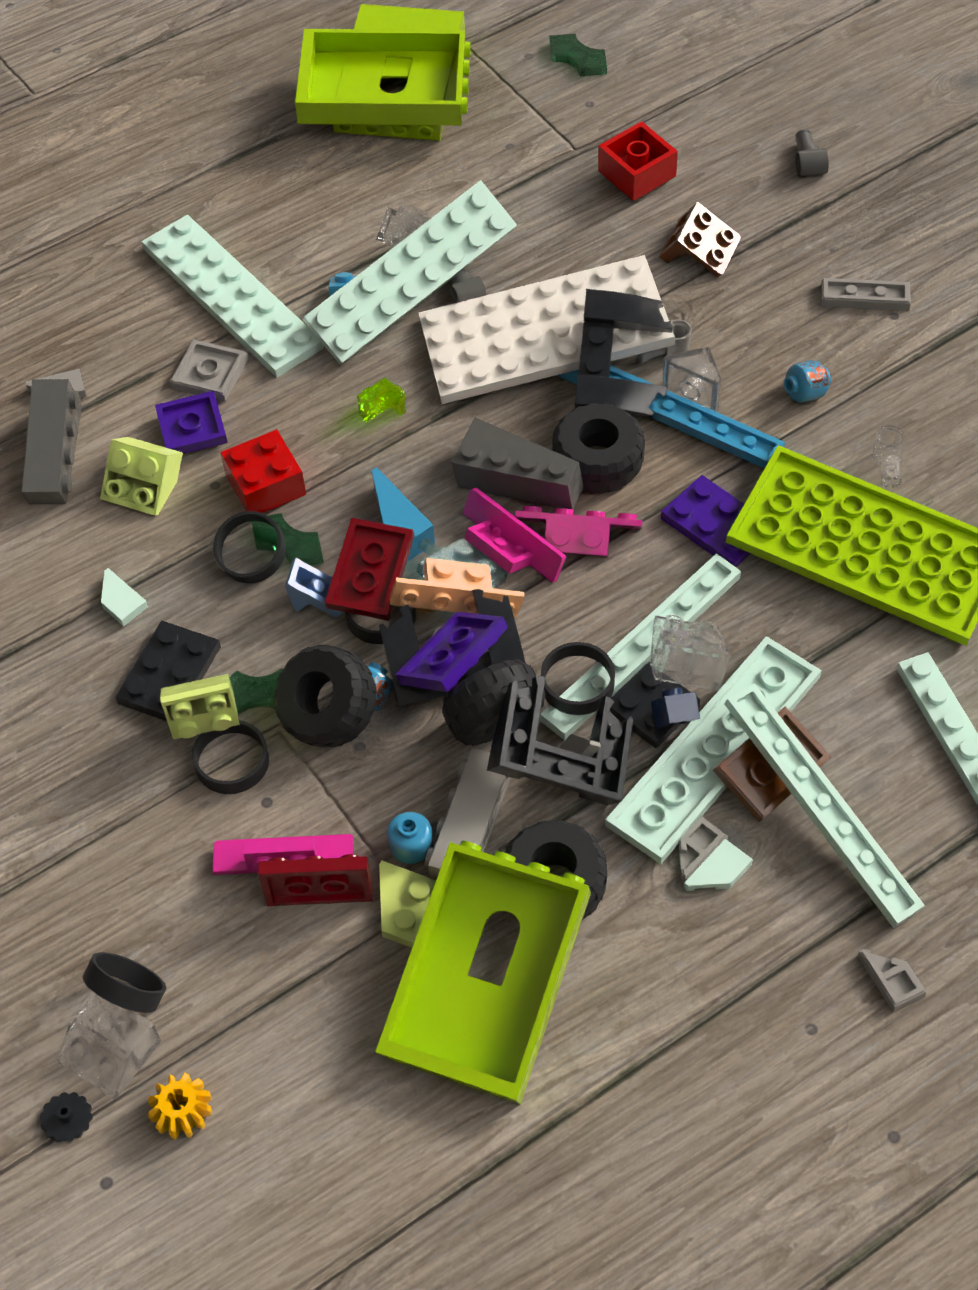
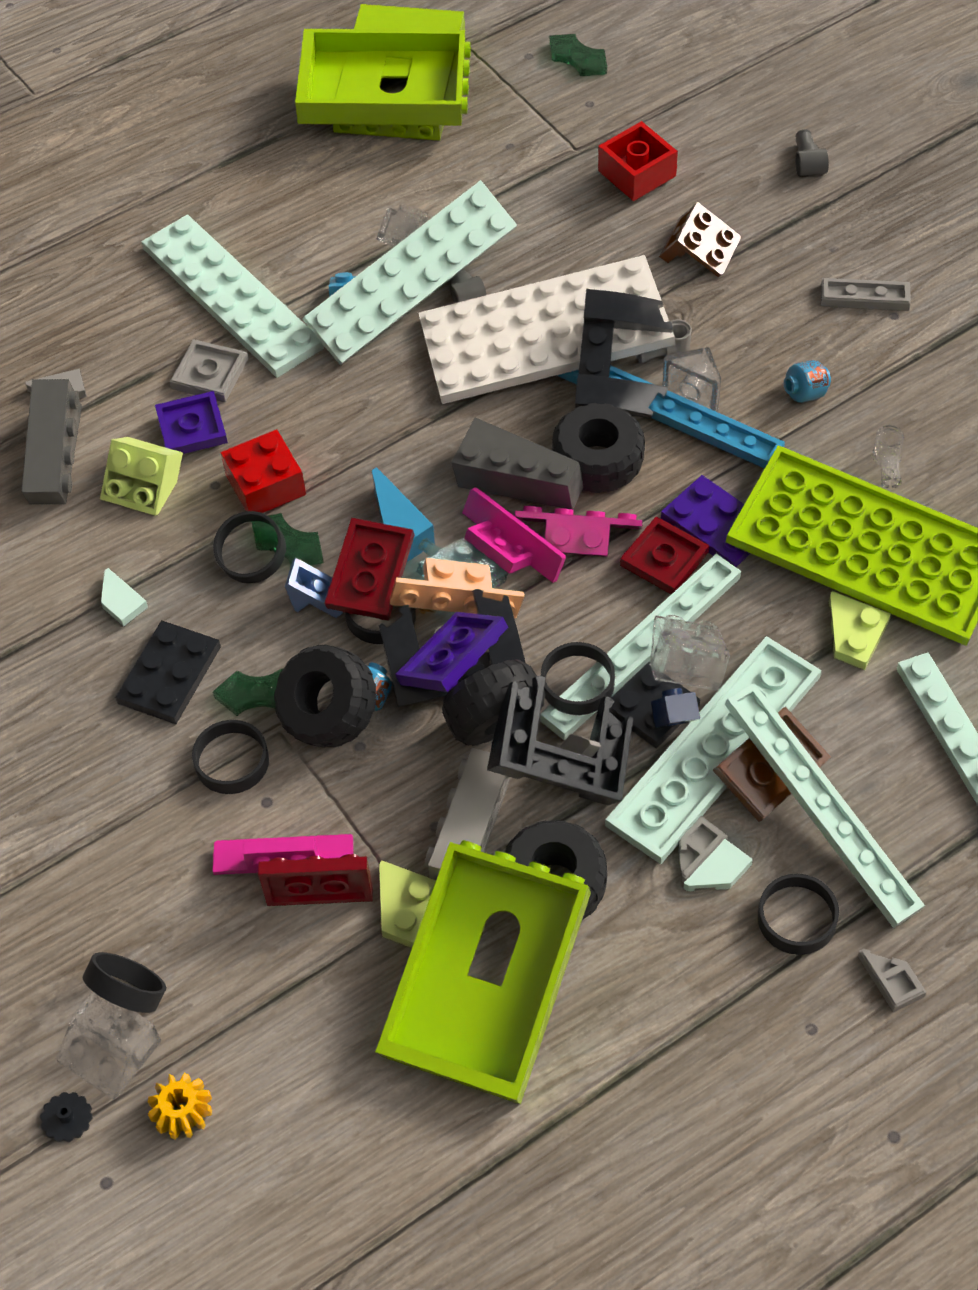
(199, 706): yellowish green slope -> none
(379, 398): clear neon green bracket -> none
(409, 837): dark azure head -> none
(664, 555): none -> dark red plate
(812, 884): none -> black tyre
(855, 629): none -> yellowish green wing

